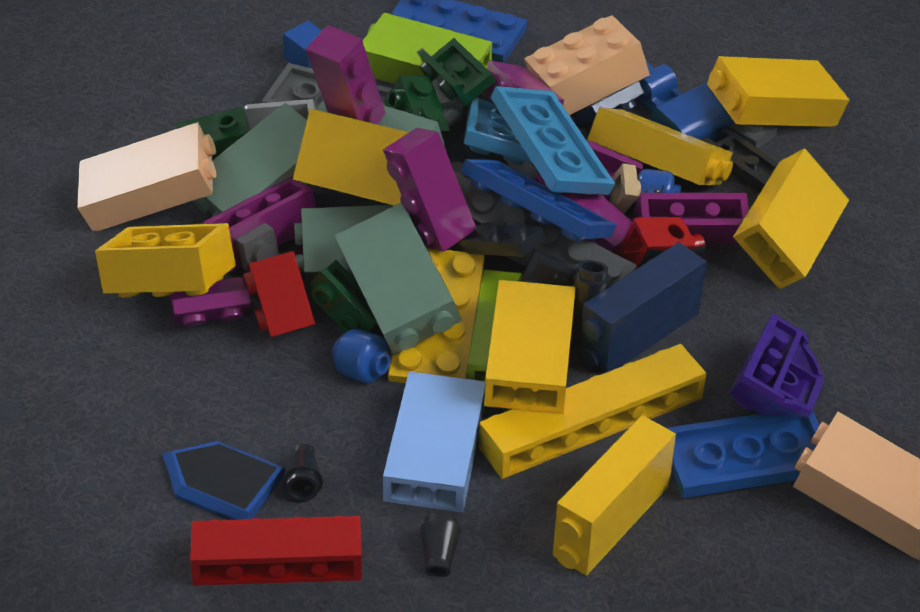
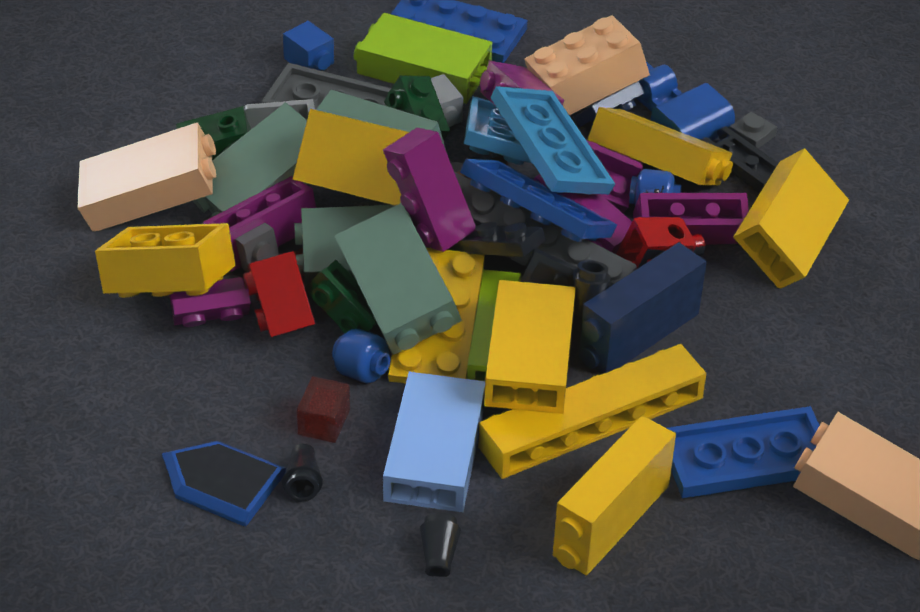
(276, 550): red brick -> none
(323, 409): none -> clear red brick
(345, 76): magenta brick -> none
(456, 71): dark green bracket -> none
(626, 187): tan plate -> none
(777, 92): yellow brick -> none
(779, 373): dark purple wedge -> none

